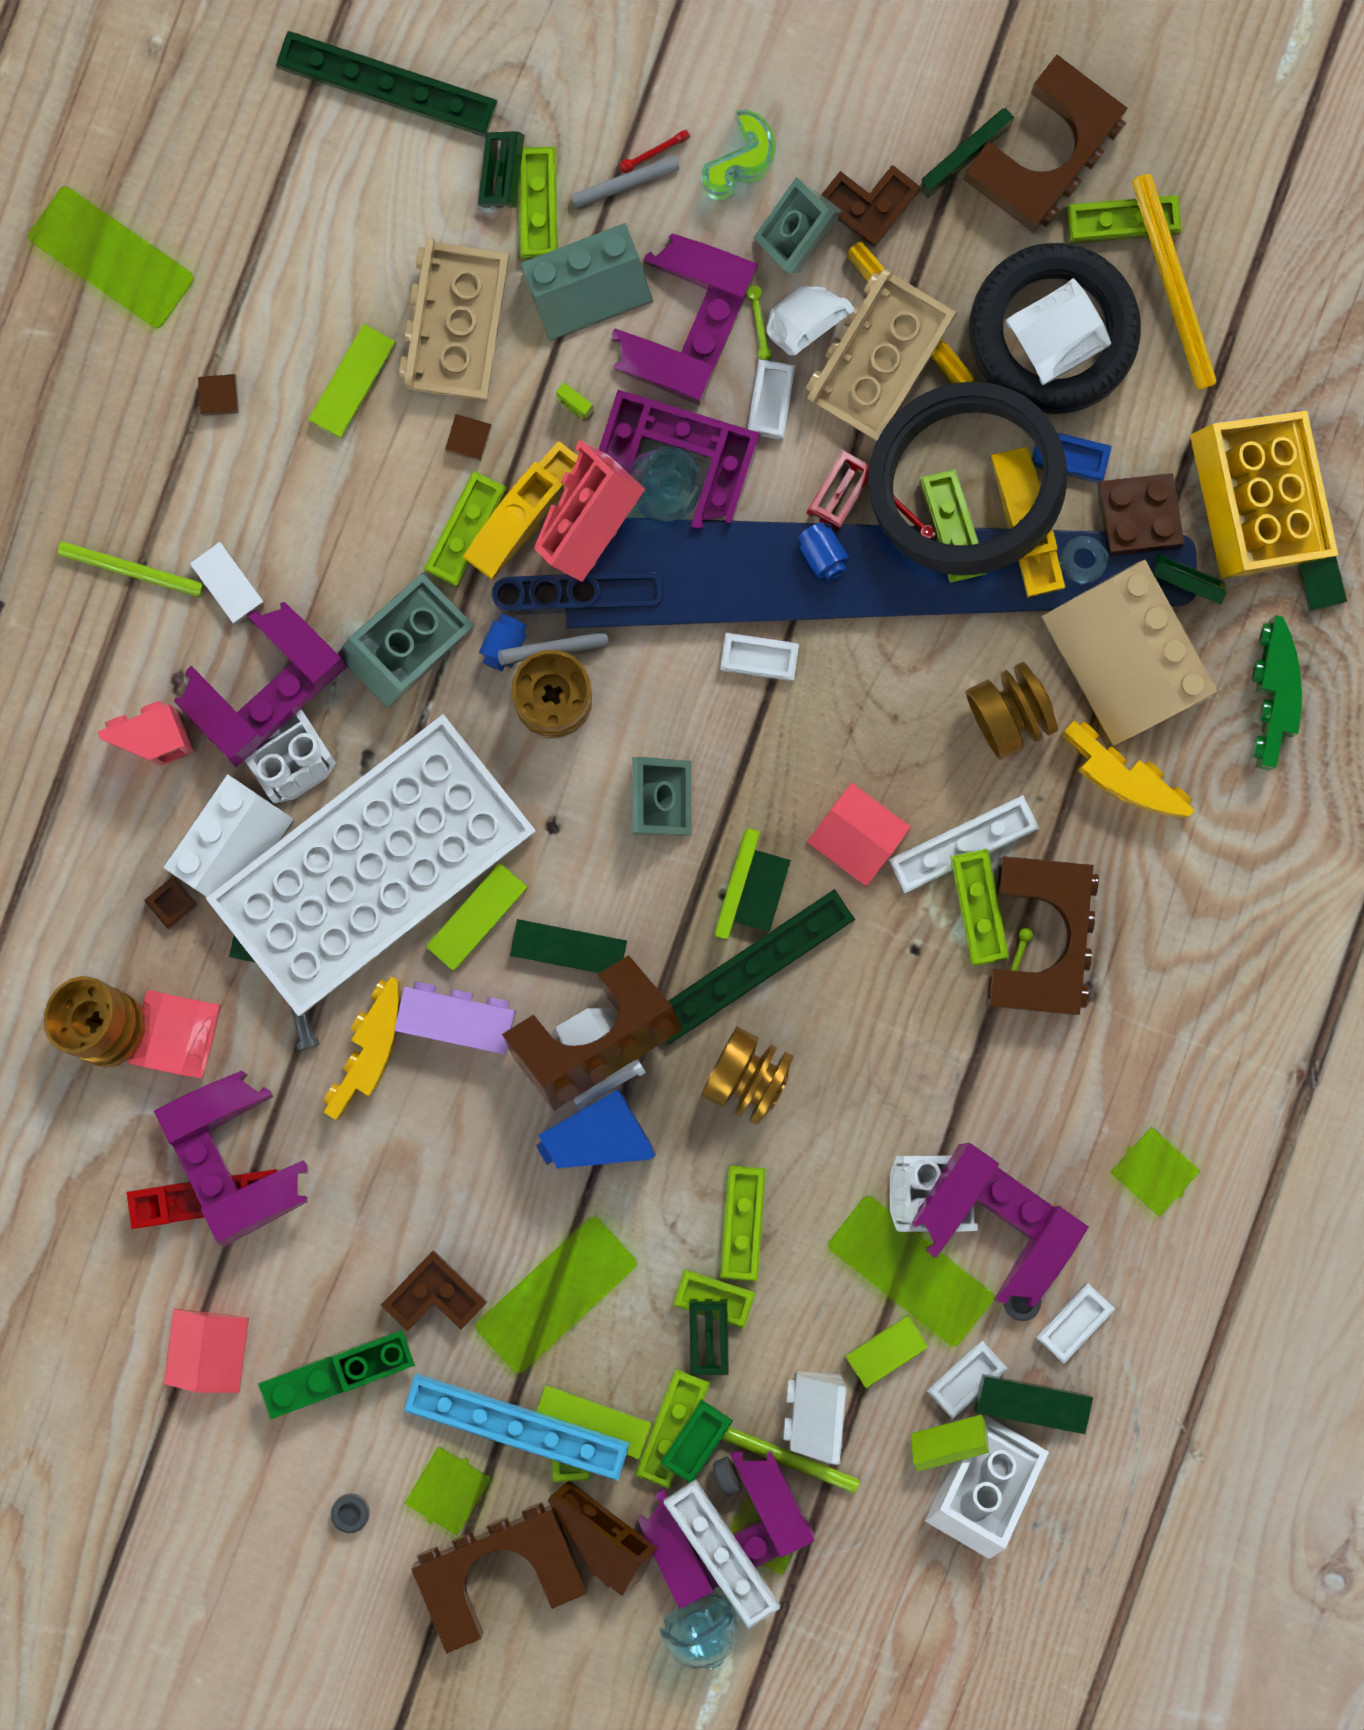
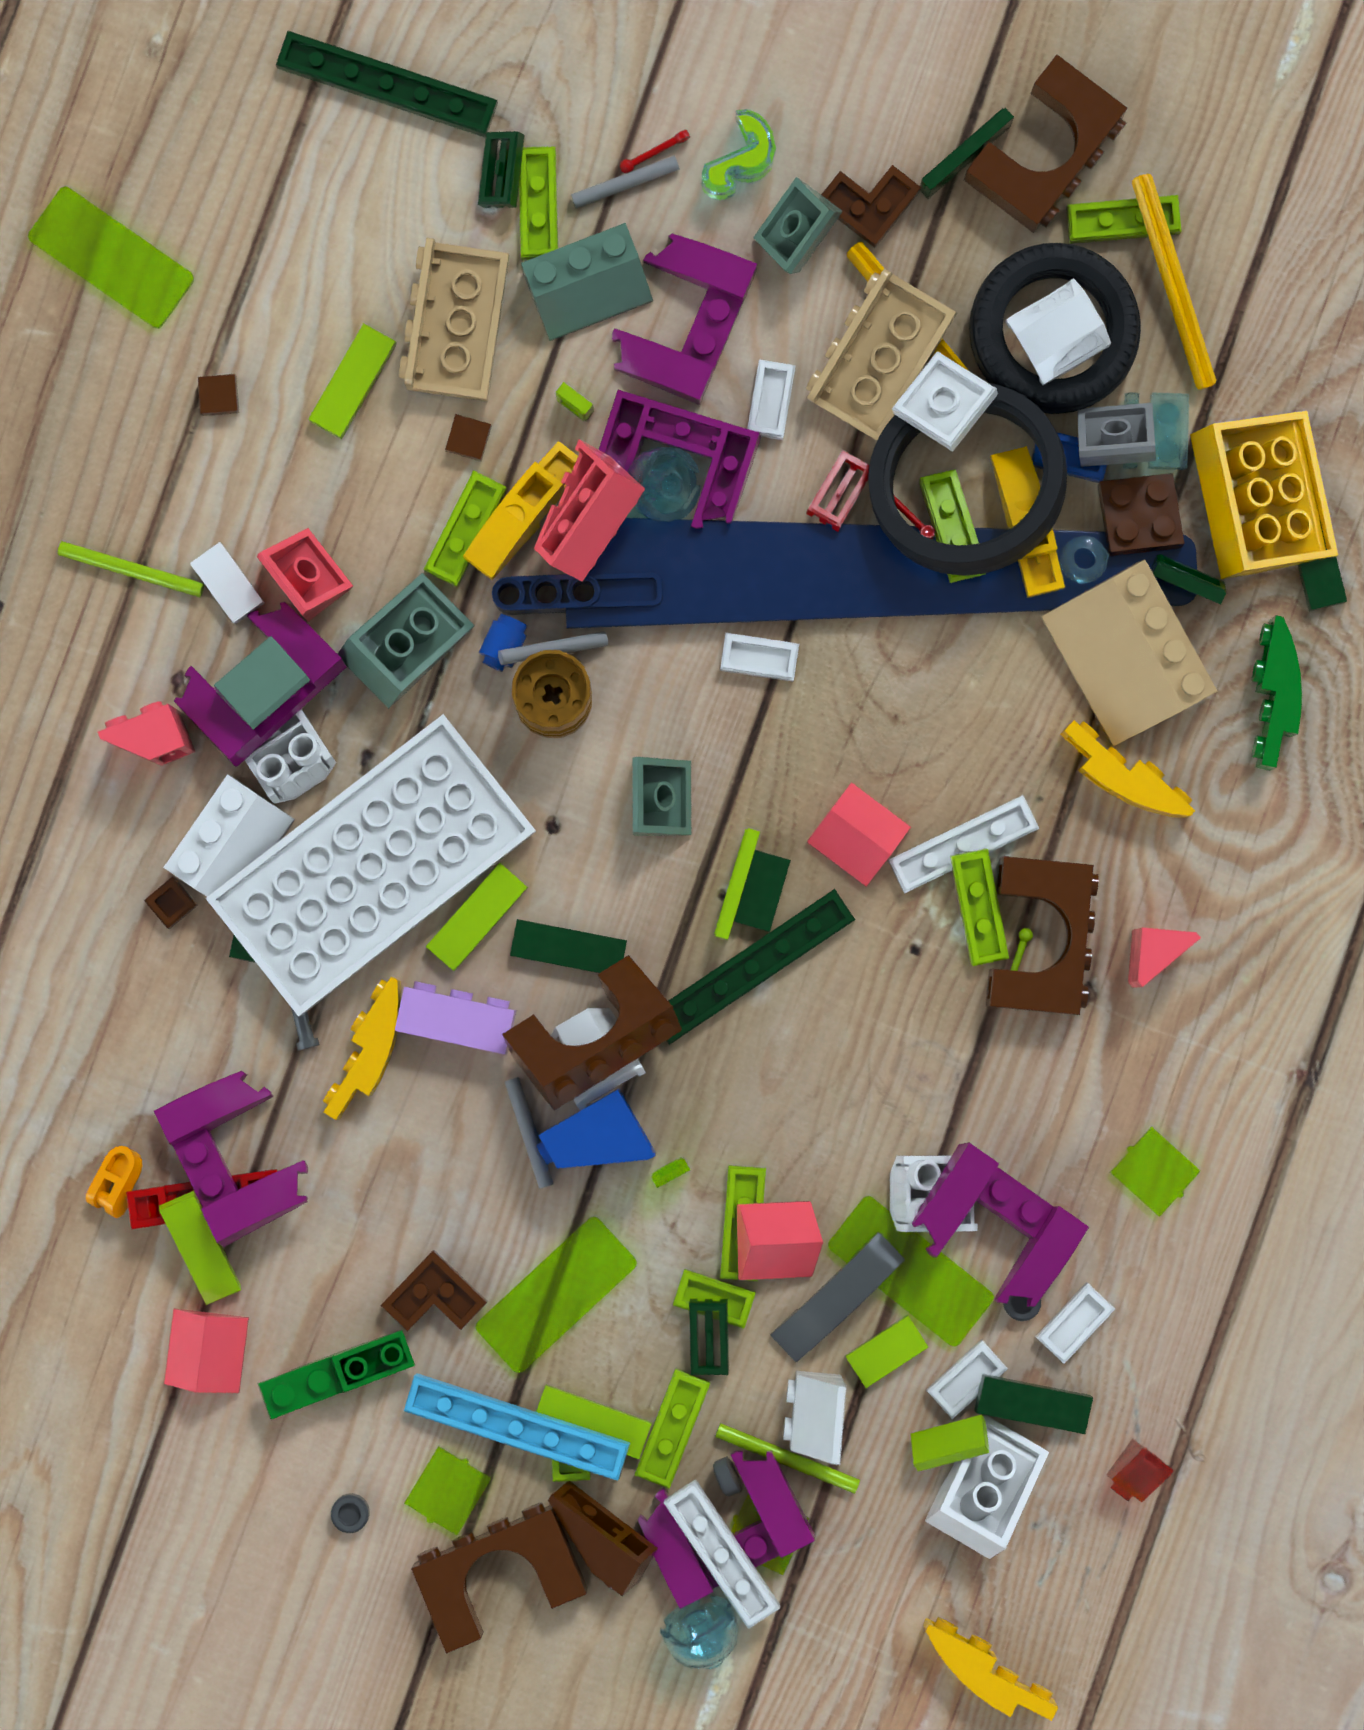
(94, 1021): pearl gold wheel -> none
(122, 1168): none -> light orange plate
(176, 1034): coral slope -> none
(199, 1248): none -> lime tile
(261, 682): none -> sand green slope
(305, 573): none -> coral slope
(528, 1132): none -> light grey bar
(670, 1171): none -> clear neon green tile
(696, 1441): green tile -> none
(747, 1076): pearl gold wheel -> none
(754, 294): lime hinge -> none
(777, 1240): none -> coral slope
(805, 317): white slope -> none
(823, 551): blue brick -> none
(838, 1297): none -> dark grey slope
(945, 401): none -> white tile
(973, 1666): none -> yellow slope
(1012, 710): pearl gold wheel -> none
(1116, 434): none -> light grey slope
(1138, 1472): none -> clear red slope
(1155, 950): none -> coral slope
(1170, 429): none -> clear light blue plate

